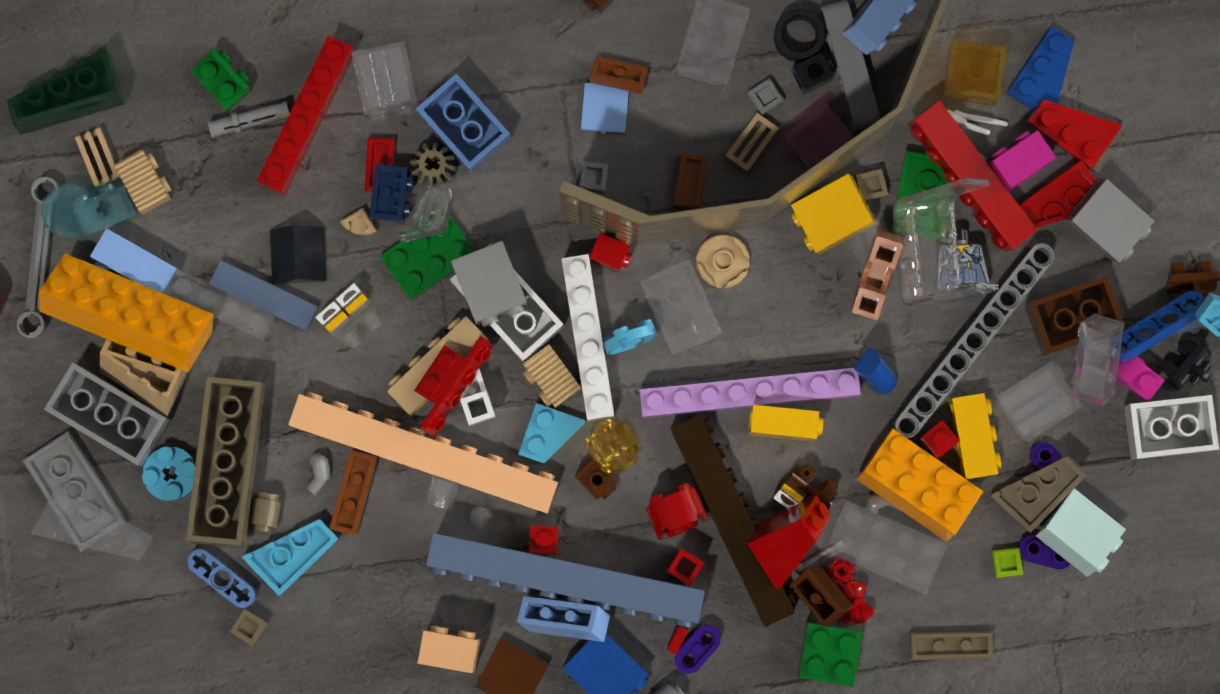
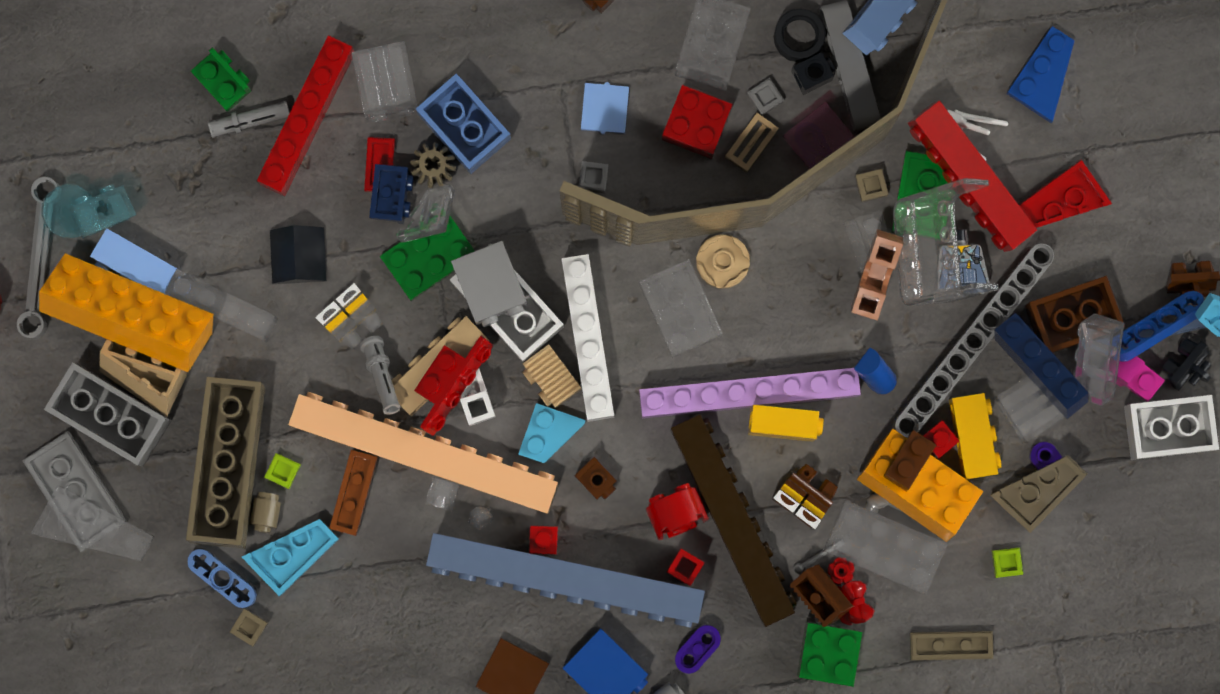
(69, 94): clear green wedge -> none
(89, 137): tan tile -> none
(142, 181): tan brick -> none
(154, 474): medium azure plate -> none
(264, 295): sand blue tile -> none
(282, 471): none -> lime tile
(321, 473): light grey arm -> none
(359, 224): tan tile -> none
(378, 364): none -> light grey pin
(449, 650): light nougat brick -> none
(563, 618): light blue brick -> none
(606, 457): clear yellow plate -> none
(610, 253): red brick -> none
(618, 74): dark orange plate -> none
(626, 339): medium azure plate -> none
(677, 639): red tile -> none
(690, 181): dark orange tile -> none
(697, 121): none -> red brick
(787, 538): red slope -> none
(832, 214): yellow brick -> none
(909, 460): none -> reddish brown plate
(974, 72): clear yellow brick -> none
(1022, 161): dark pink brick -> none
(1041, 366): none -> dark blue brick
(1044, 556): dark purple plate -> none
(1074, 131): red wing -> none
(1081, 533): light aqua brick -> none
(1110, 220): light grey brick -> none

